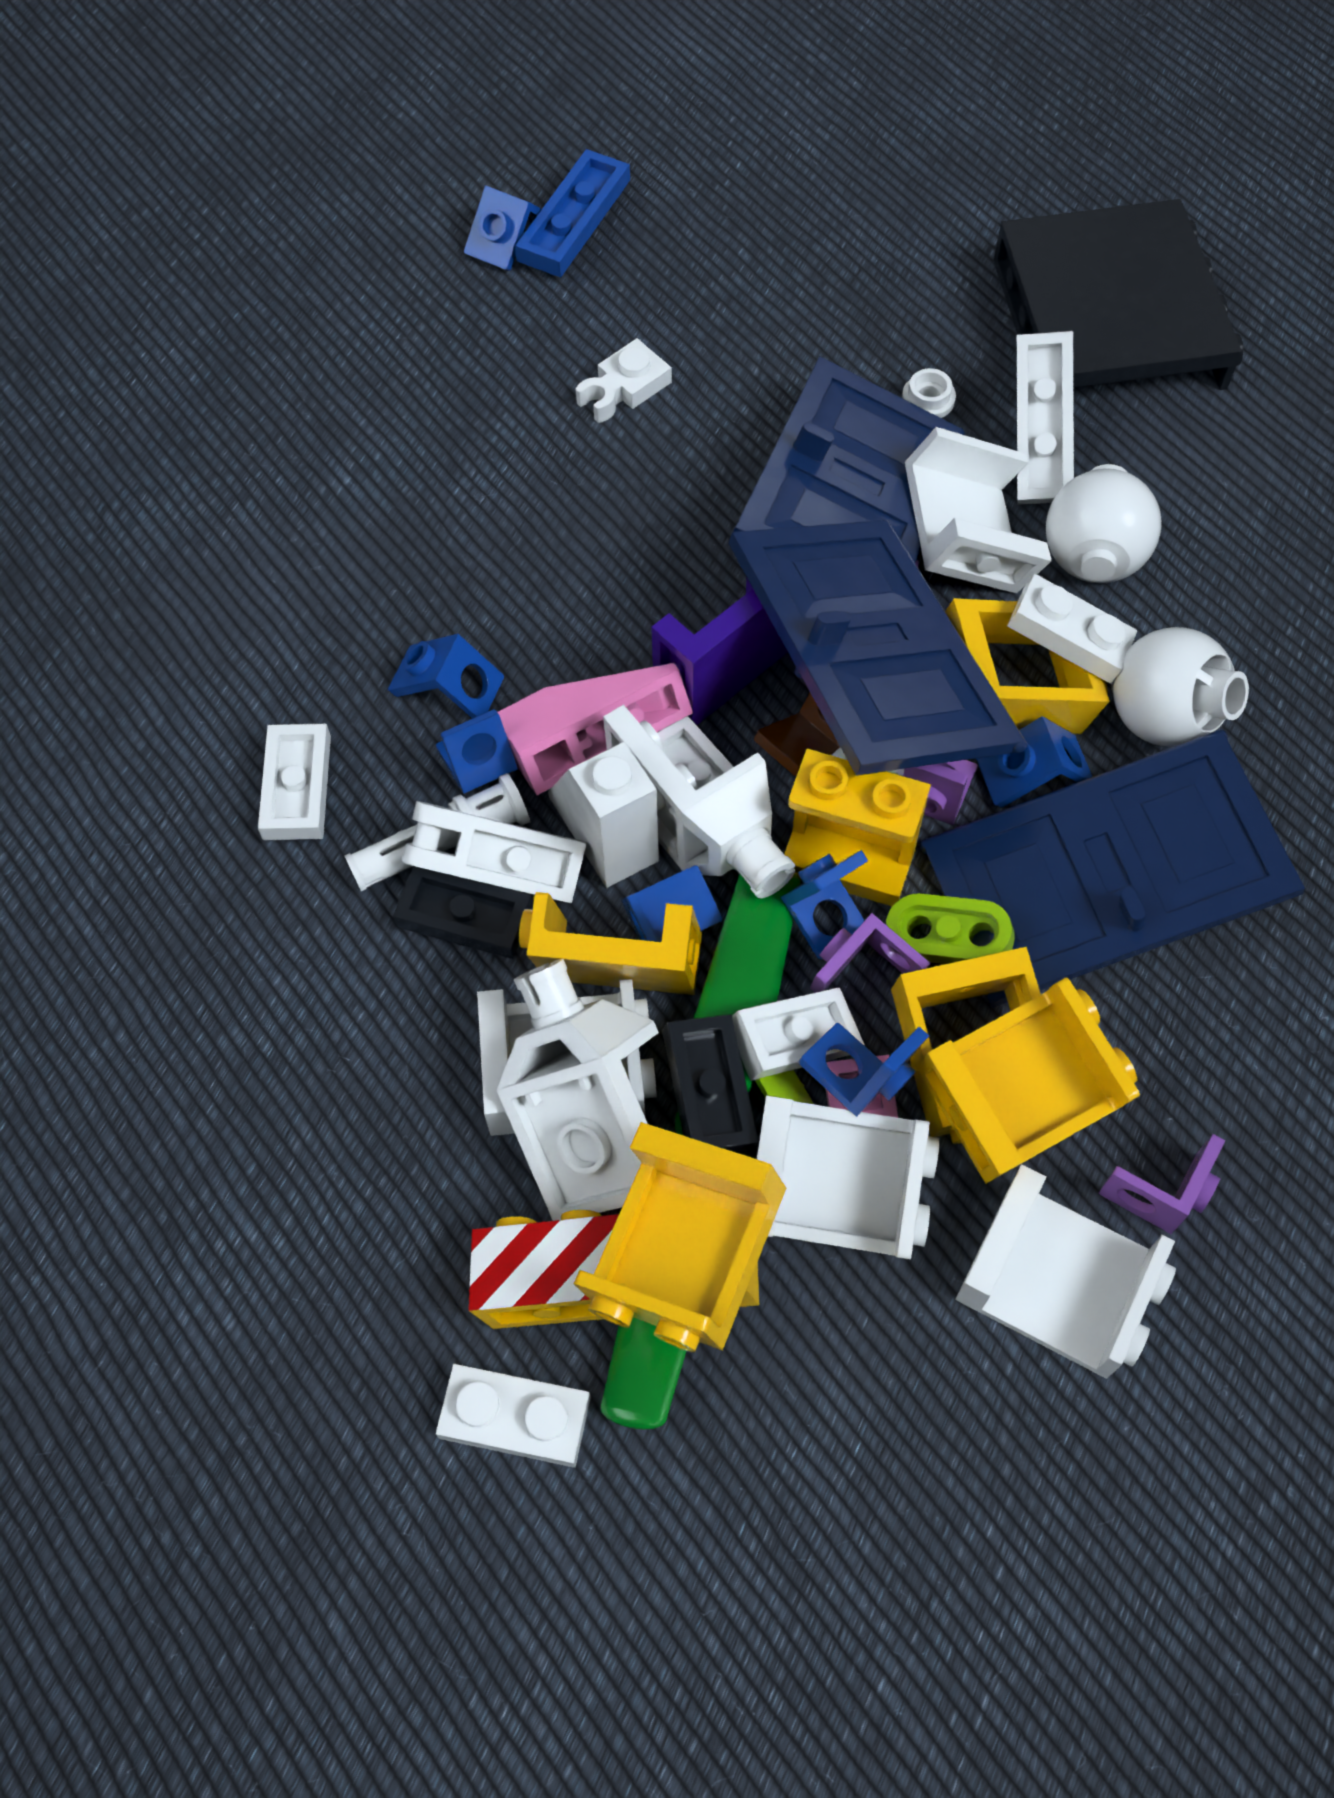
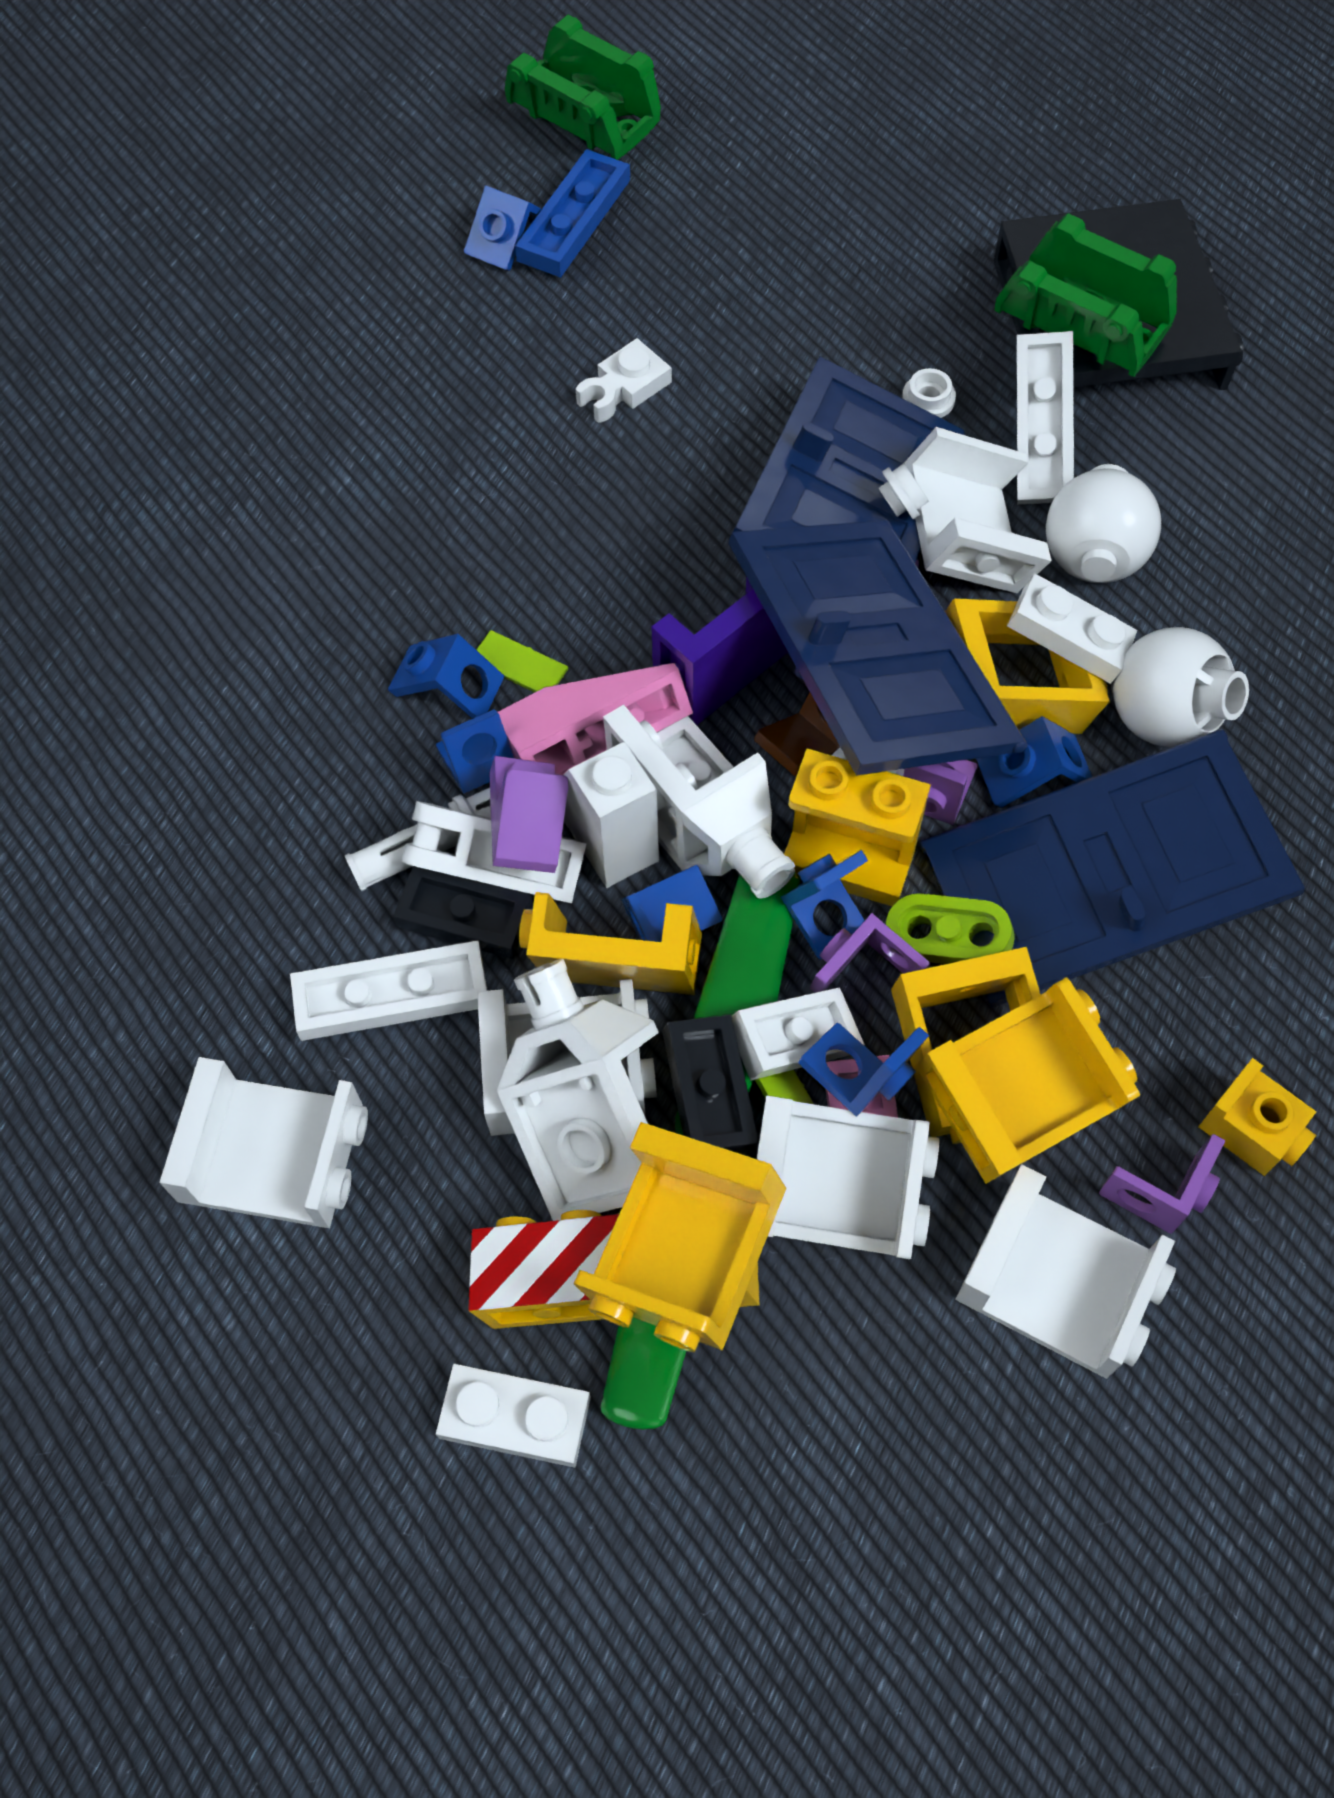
(263, 1147): none -> white panel
(294, 782): white plate -> none
(387, 990): none -> white plate
(521, 663): none -> lime window
(526, 814): none -> medium lavender slope
(592, 88): none -> green piece
(902, 491): none -> white plate
(1096, 292): none -> green piece
(1242, 1122): none -> yellow brick

